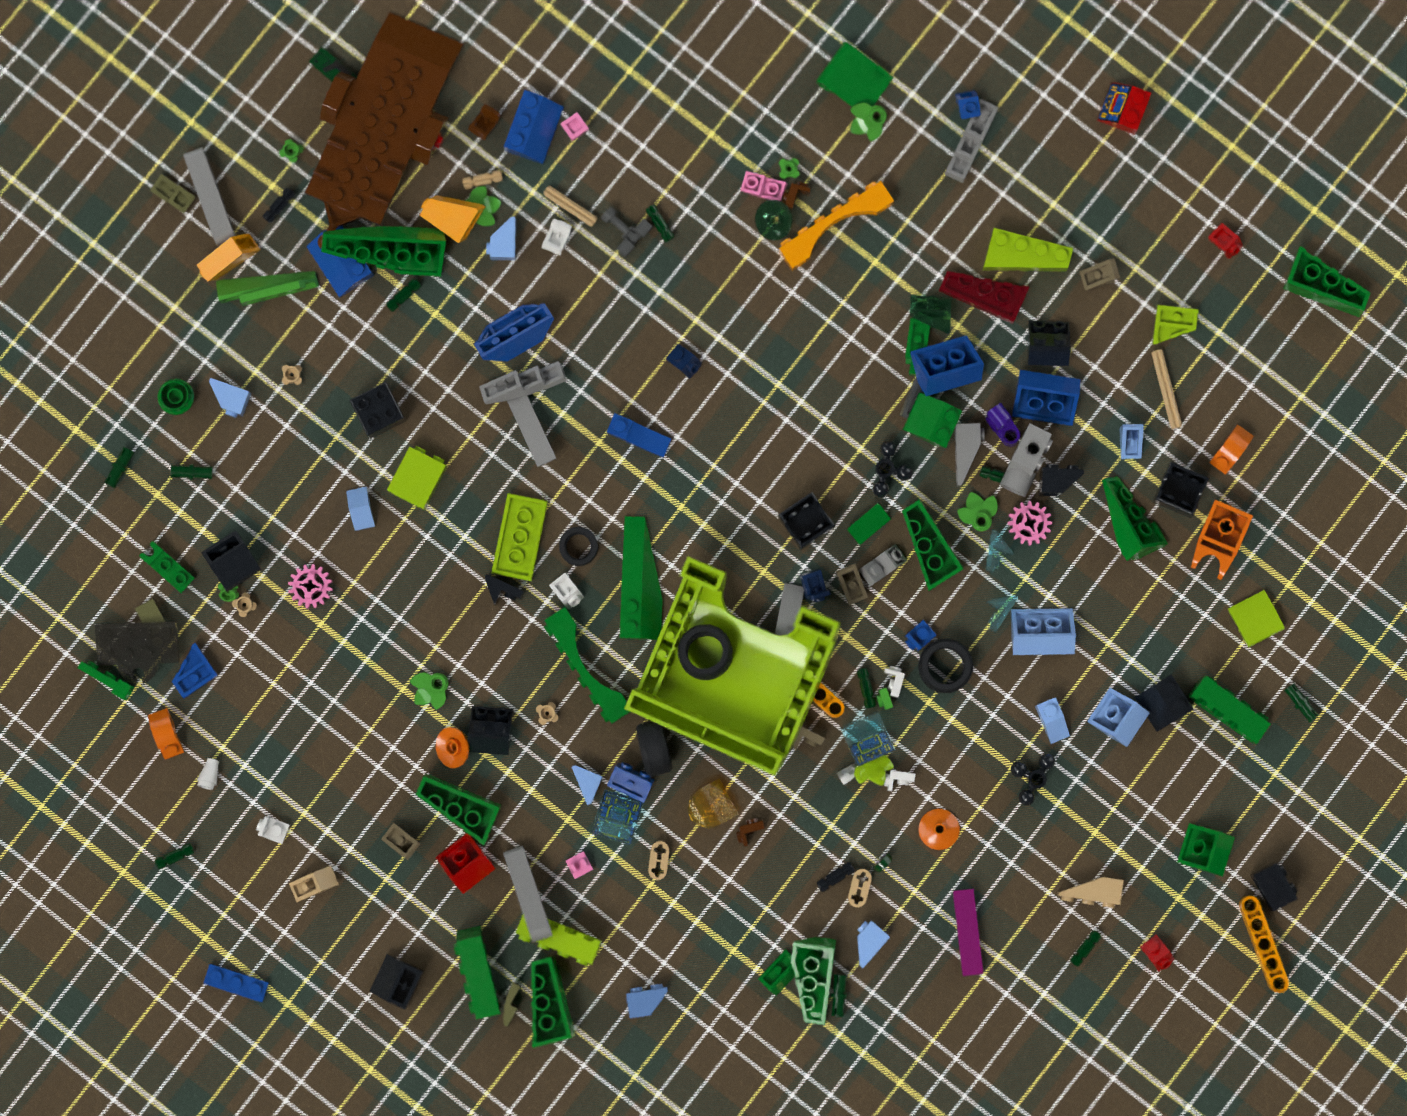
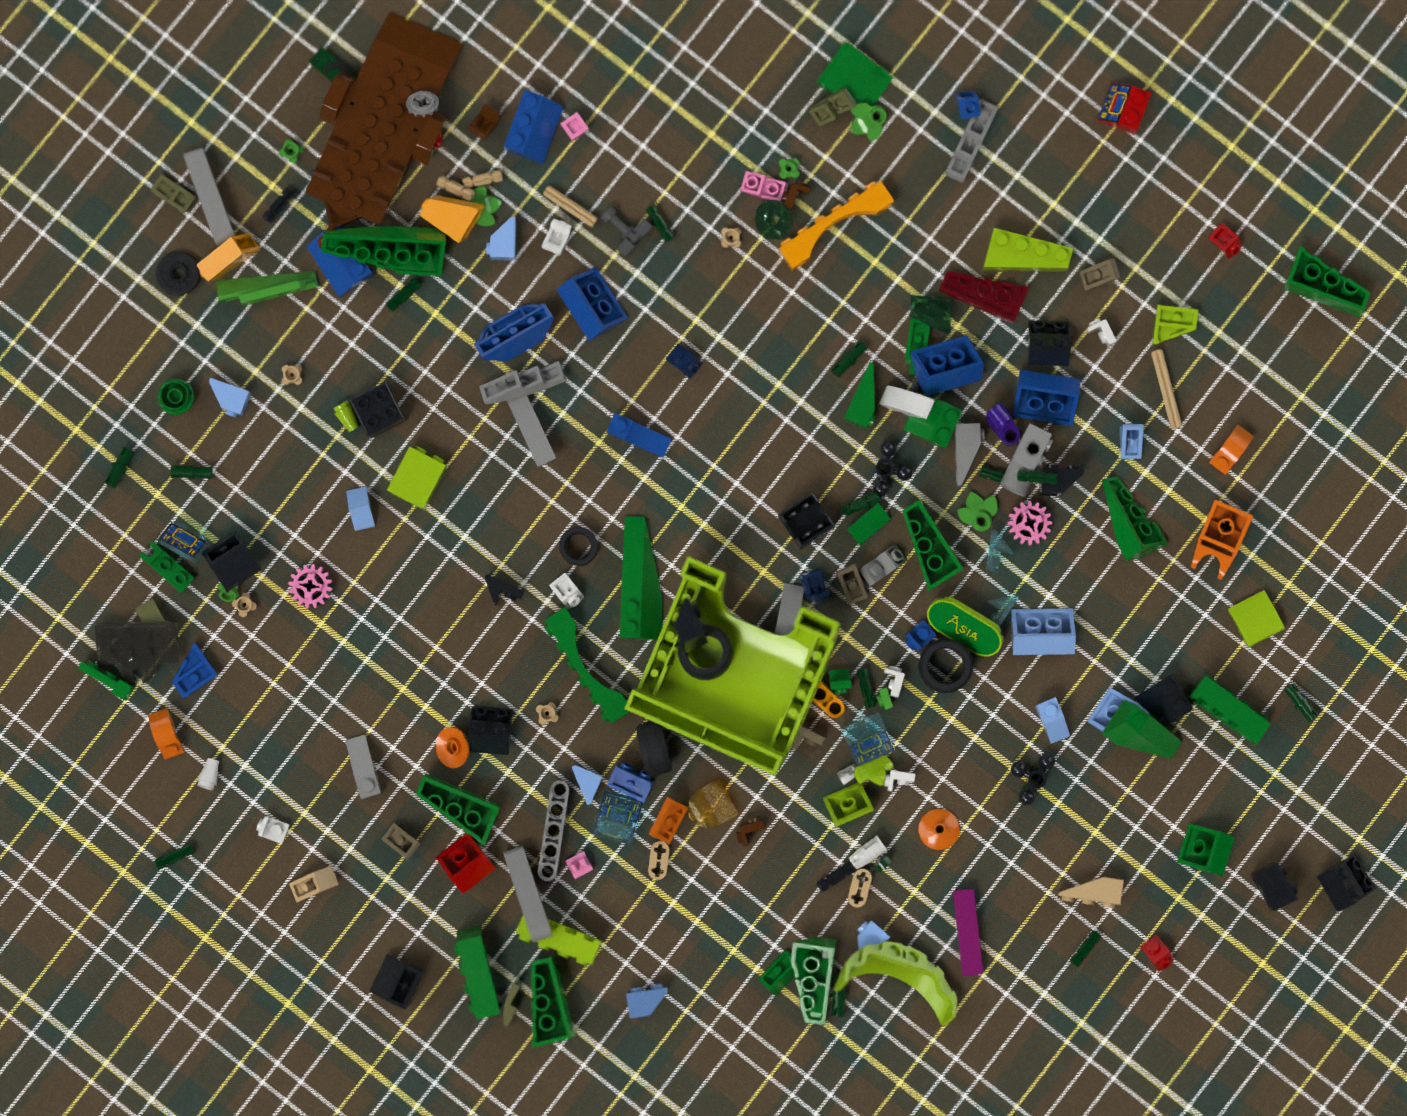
(177, 286): none -> black wheel
(183, 542): none -> slope
(236, 983): blue plate -> none
(346, 415): none -> lime cone
(363, 767): none -> light grey slope
(420, 98): none -> light grey gear
(427, 691): bright green plate -> none
(455, 188): none -> tan axle
(519, 537): lime plate -> none
(553, 820): none -> light grey beam
(592, 303): none -> blue slope
(668, 820): none -> orange bracket
(689, 629): none -> black slope
(731, 232): none -> tan plate
(831, 106): none -> olive slope
(839, 681): none -> green bracket
(848, 359): none -> dark green pin
(848, 804): none -> lime slope
(861, 503): none -> dark green axle
(863, 403): none -> green slope
(867, 853): none -> white hinge
(906, 402): none -> white slope
(907, 965): none -> lime windscreen
(965, 626): none -> green tile
(1037, 477): none -> dark green axle
(1105, 334): none -> white bracket
(1139, 731): none -> green wedge
(1180, 490): black piece -> none
(1271, 951): light orange beam -> none
(1346, 882): none -> black slope

